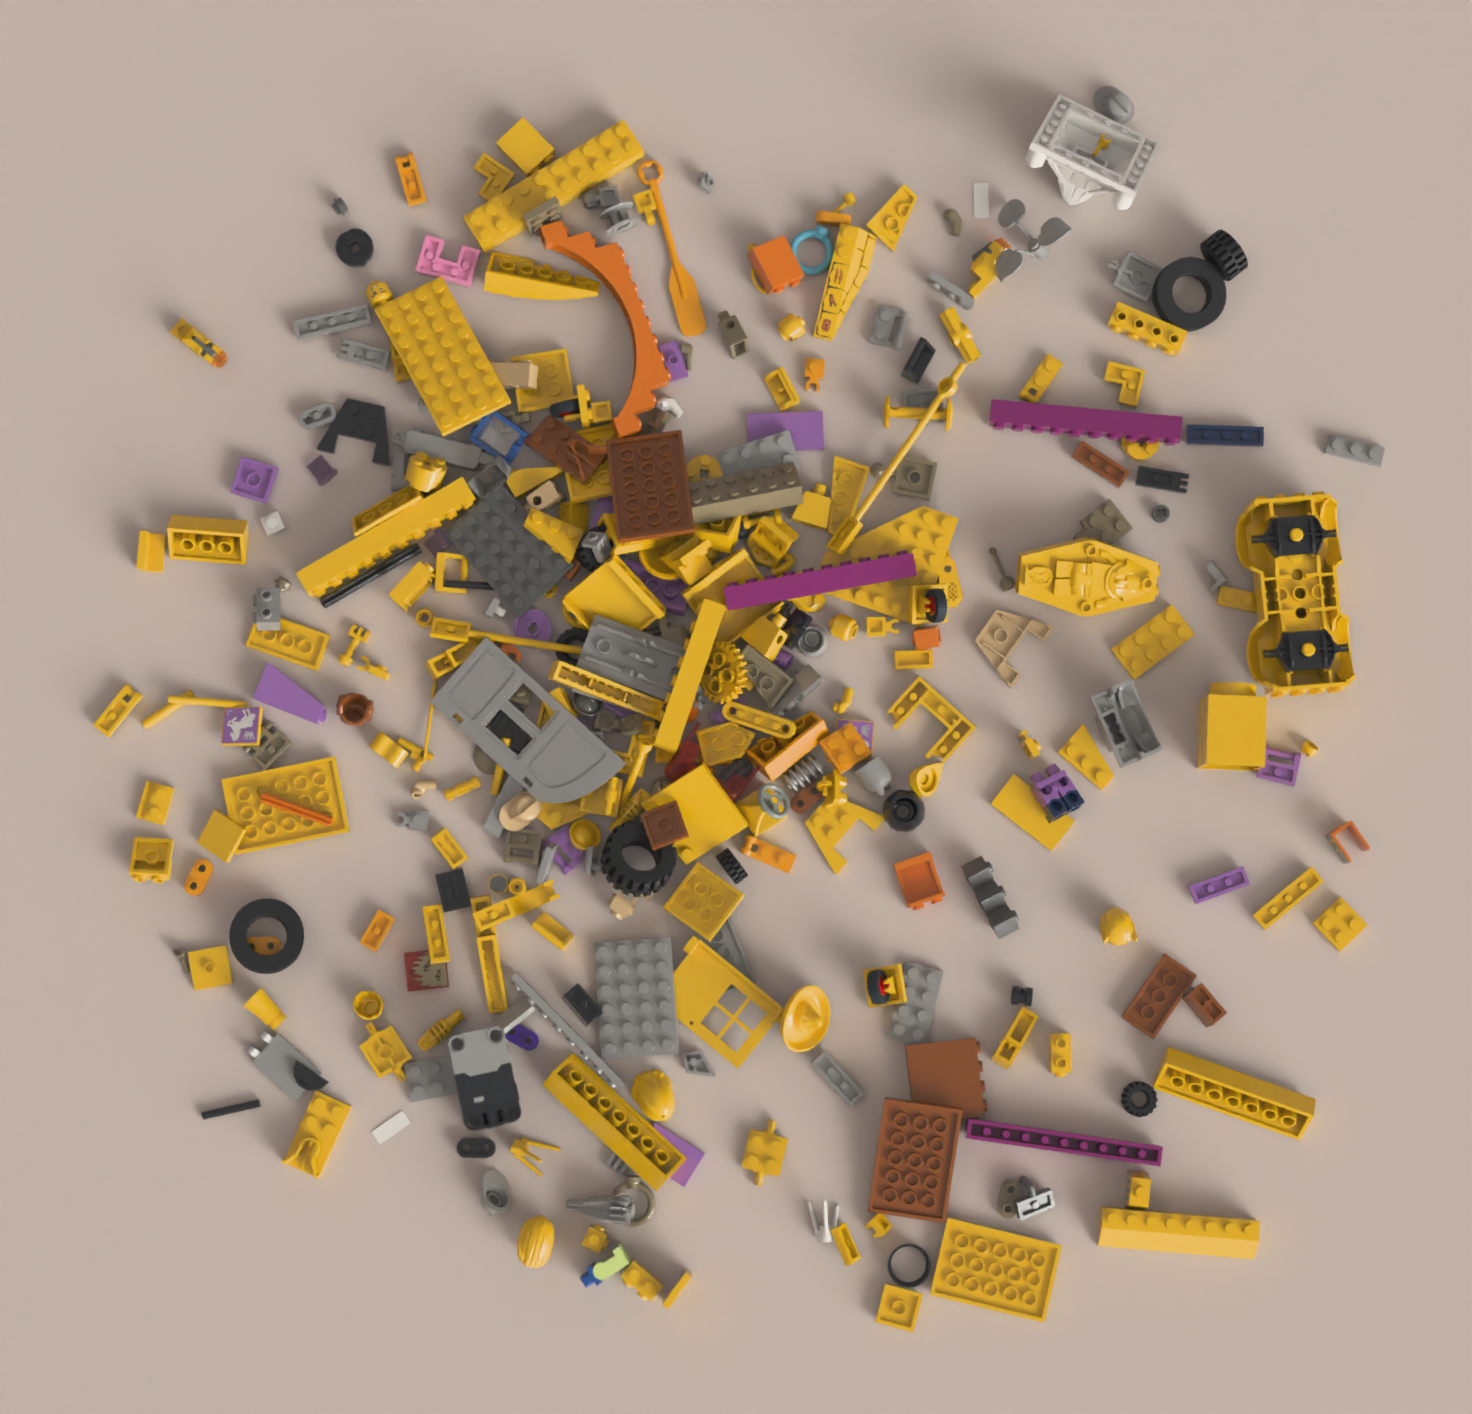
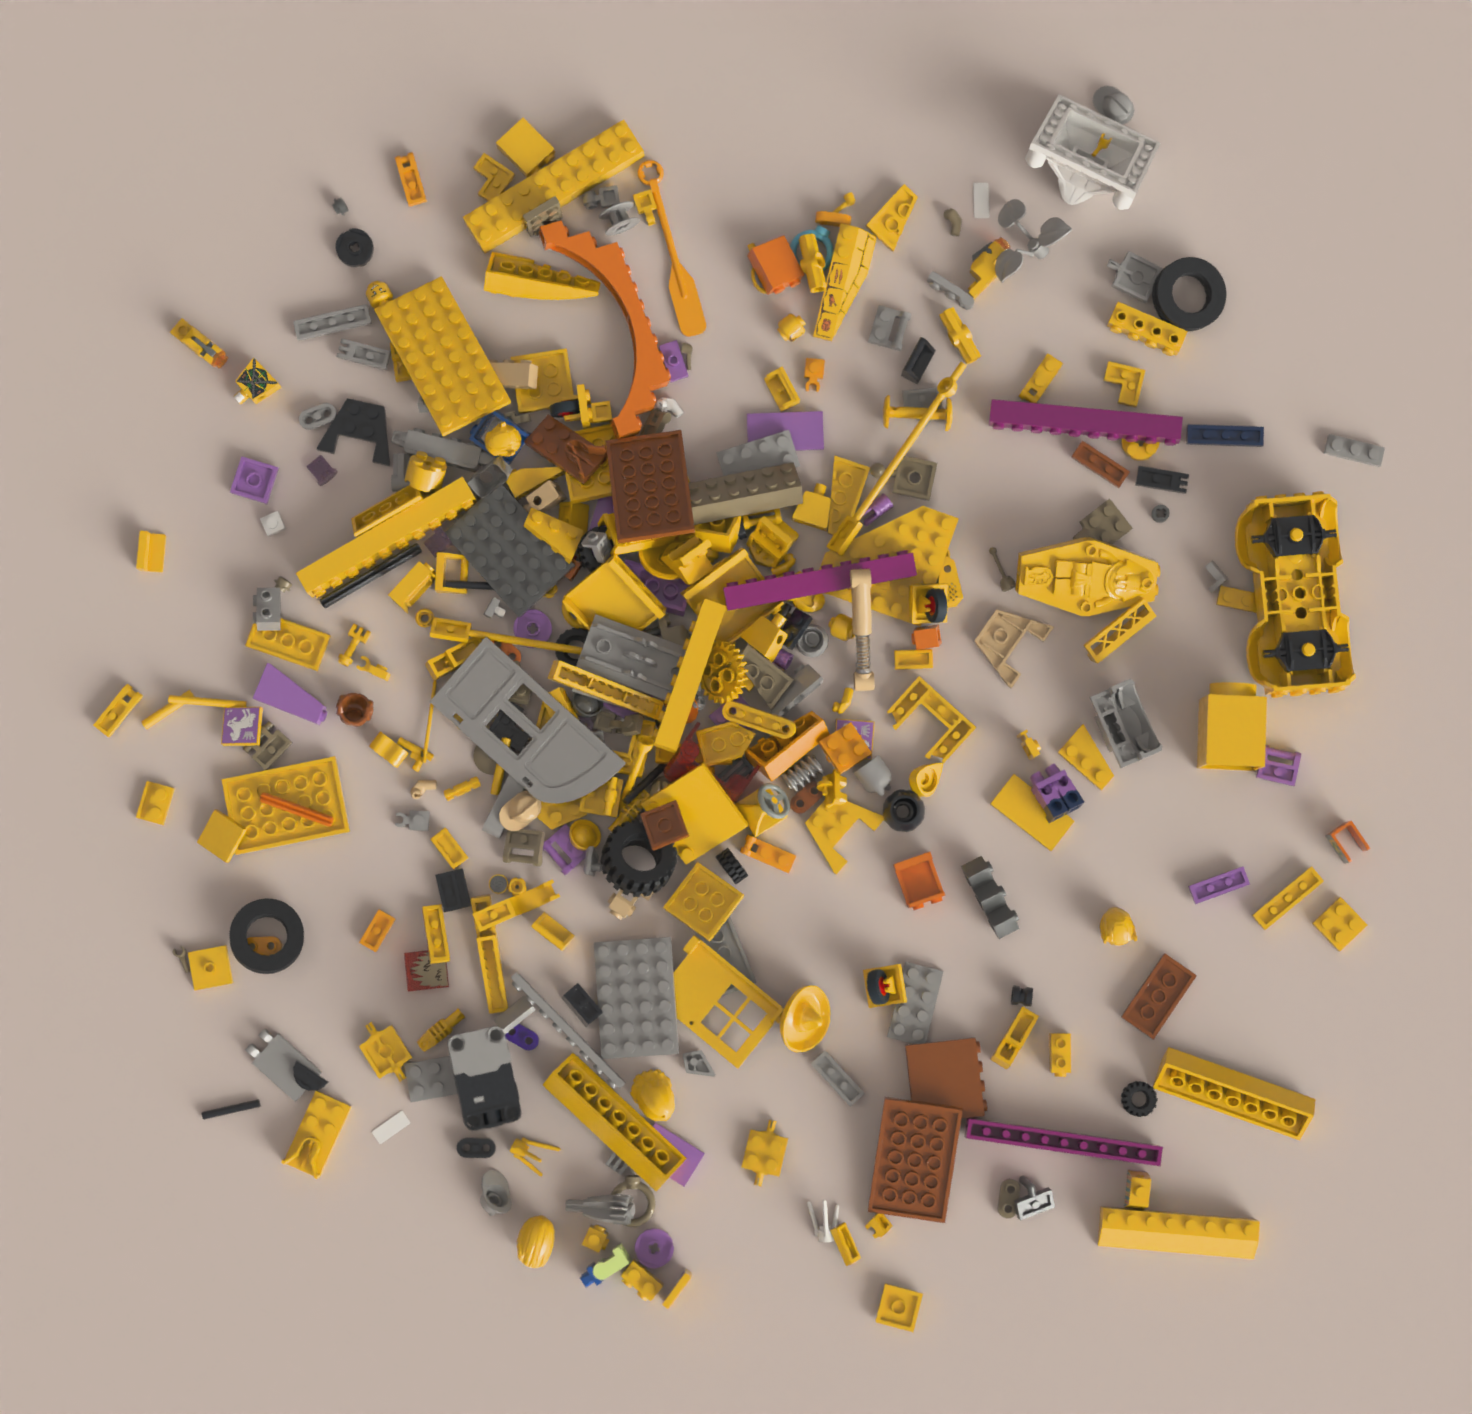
(151, 859): yellow plate -> none
(199, 877): light orange plate -> none
(208, 539): yellow slope -> none
(255, 383): none -> torso
(265, 1009): yellow plant -> none
(368, 1005): yellow hair -> none
(433, 266): bright pink plate -> none
(503, 440): none -> yellow helmet
(546, 862): light grey tile -> none
(643, 784): none -> black bar
(660, 1257): none -> medium lavender plate
(703, 463): yellow plate -> none
(705, 182): light grey plate -> none
(733, 334): dark tan torso -> none
(812, 263): none -> yellow piece
(862, 627): none -> tan piece
(878, 626): yellow plate -> none
(879, 507): none -> medium lavender hinge
(921, 1279): black tyre -> none
(995, 1269): yellow plate -> none
(1122, 634): none -> yellow fence
(1152, 642): yellow plate -> none
(1204, 1005): dark orange hinge -> none
(1224, 254): black tyre -> none
(1309, 748): yellow hinge -> none

